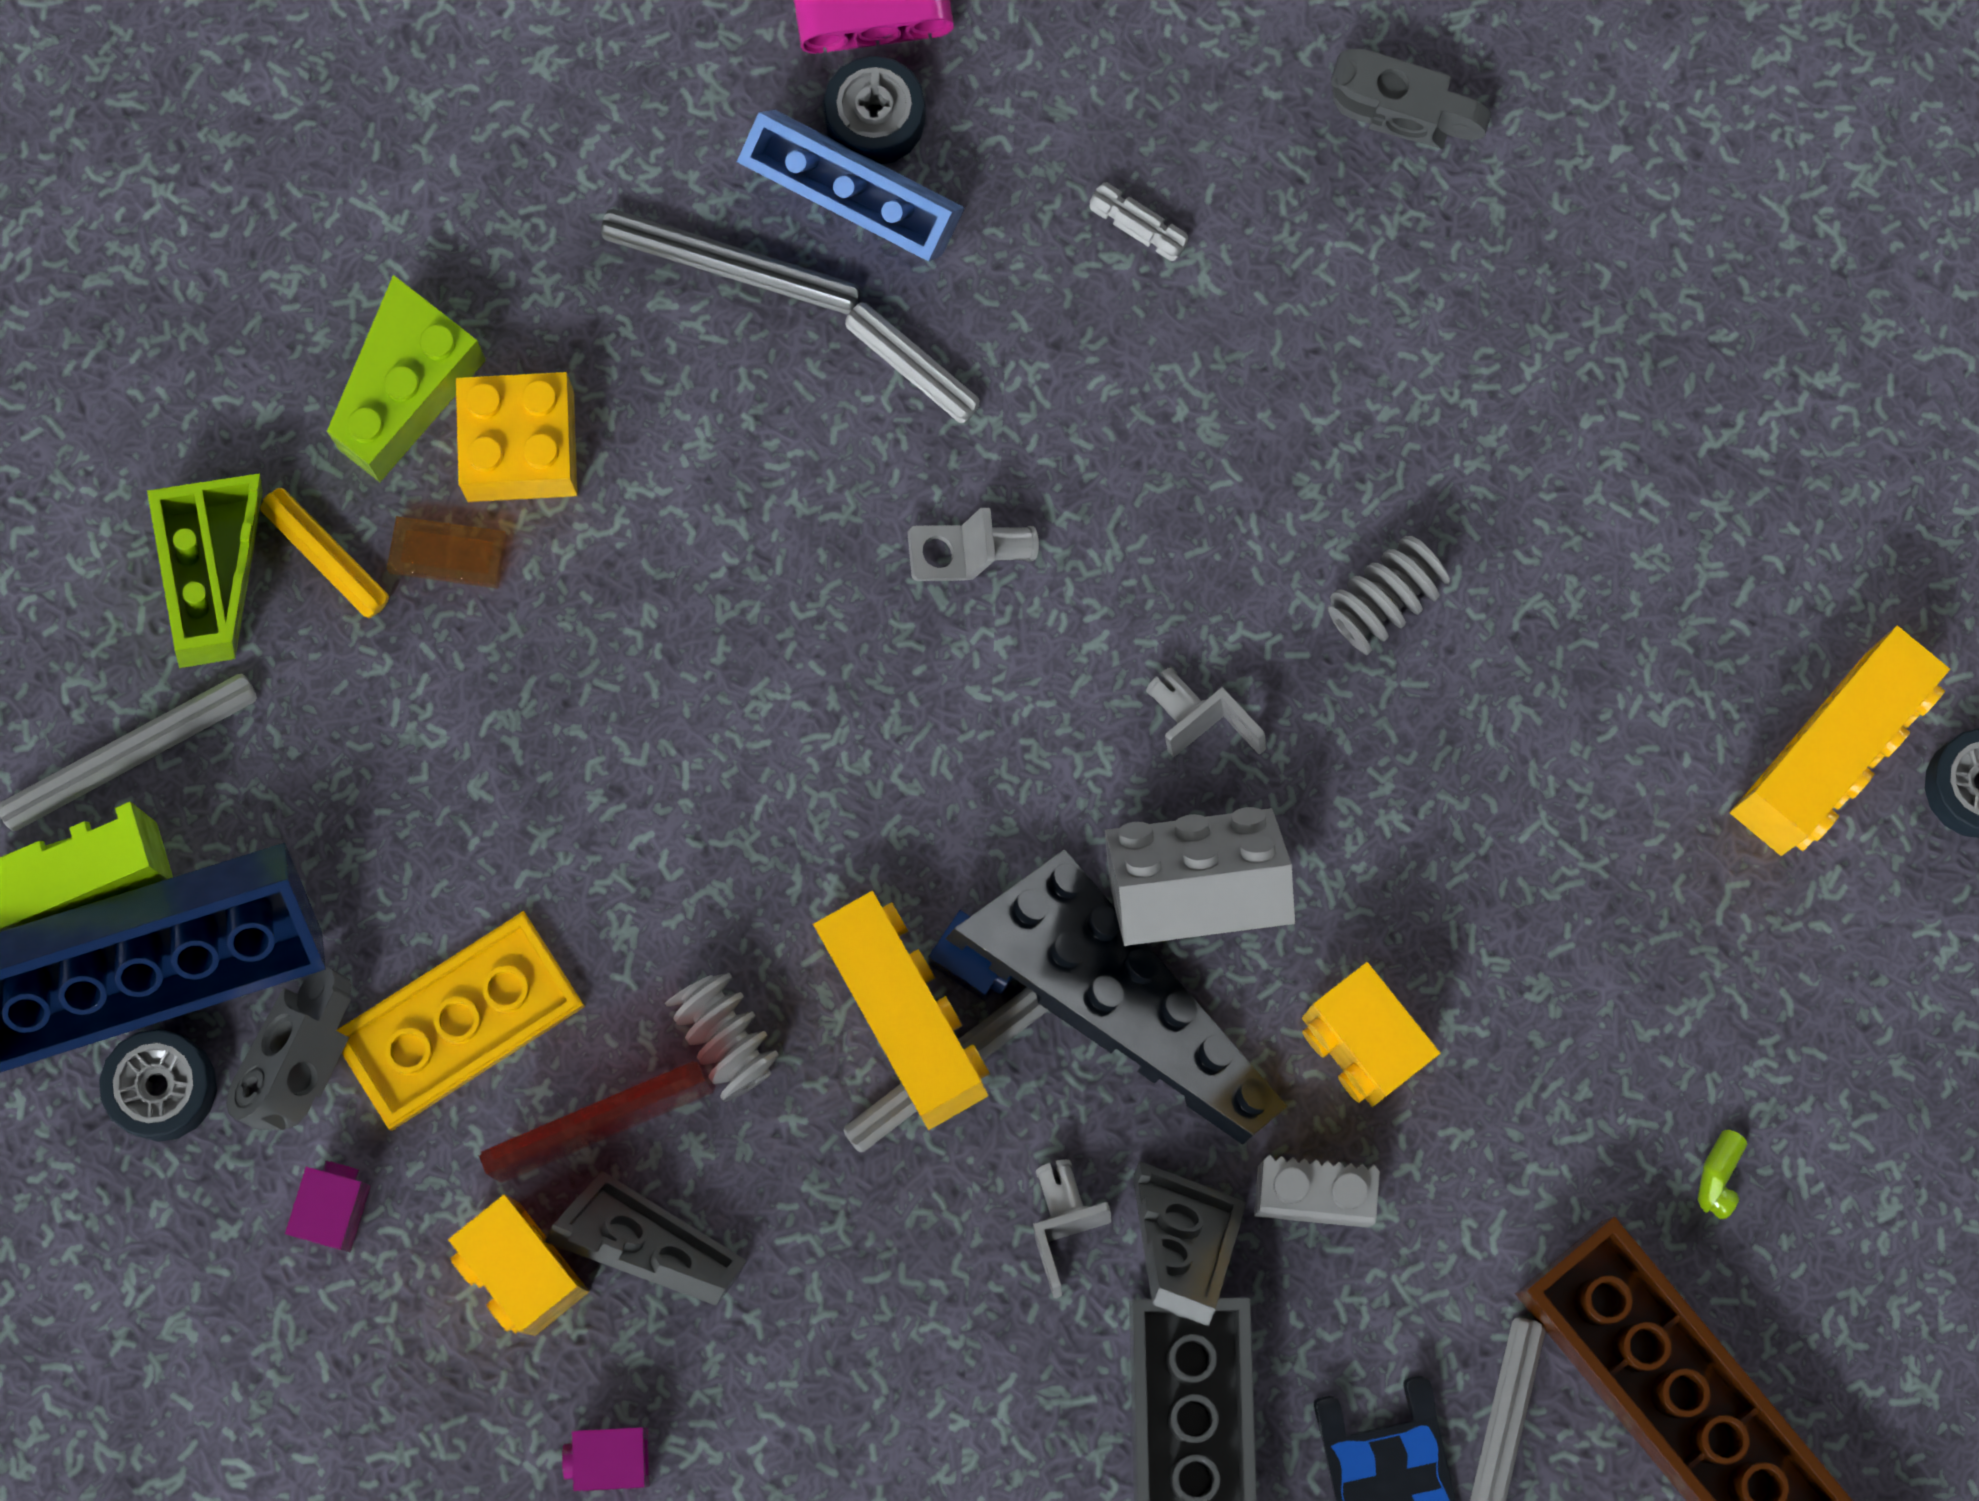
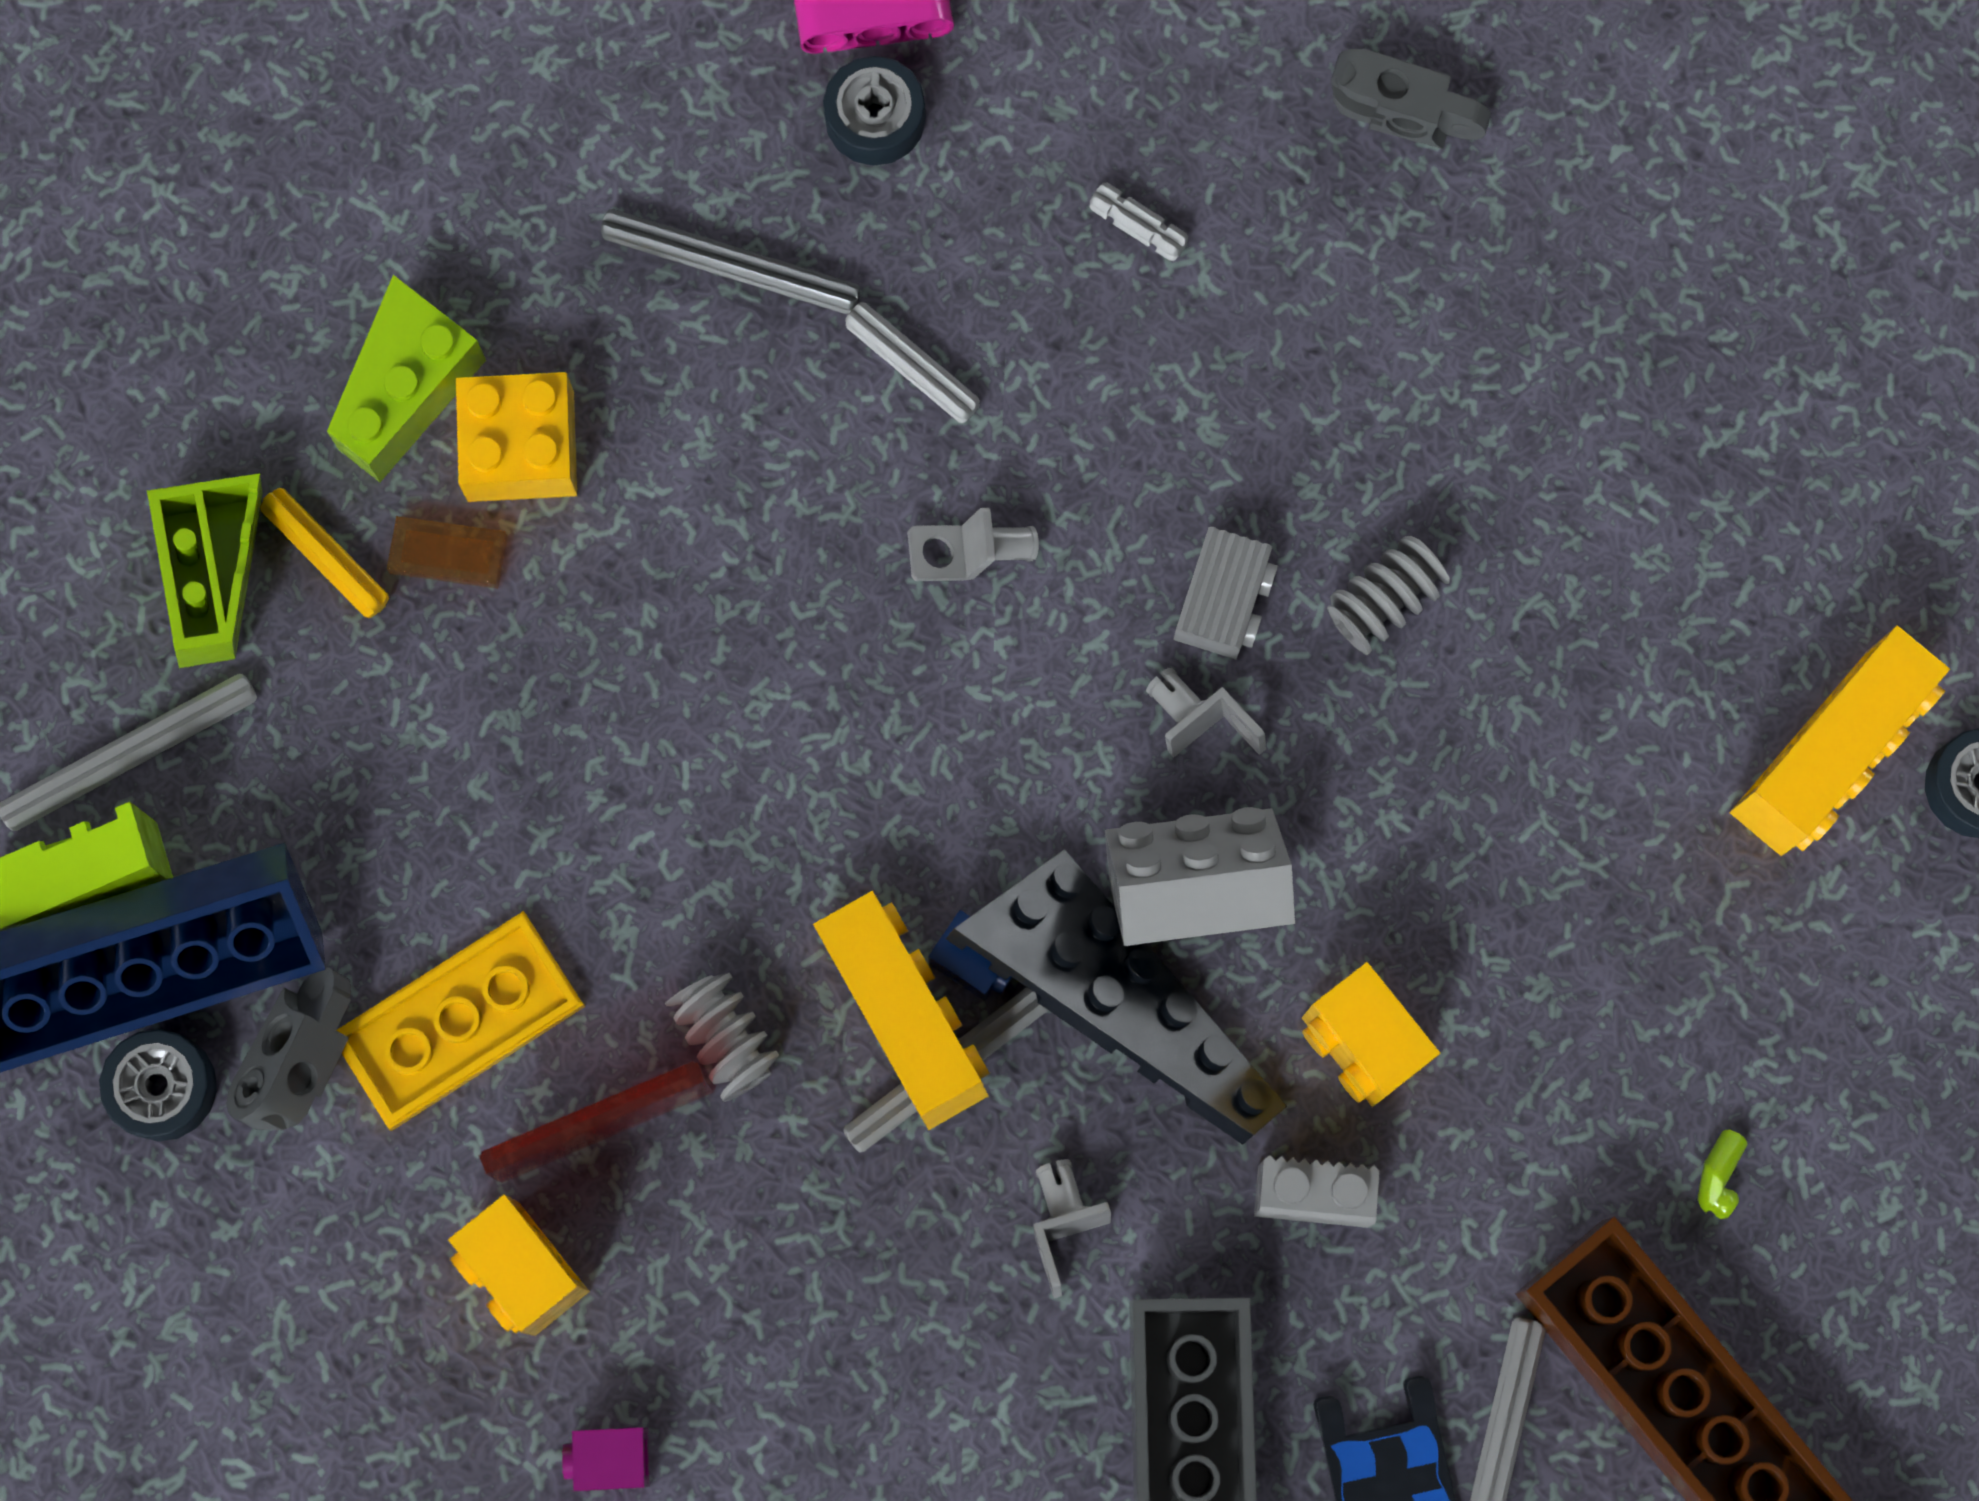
(328, 1206): magenta brick -> none
(644, 1240): dark grey wing -> none
(850, 184): medium blue brick -> none
(1185, 1240): dark grey wing -> none
(1223, 593): none -> light grey brick

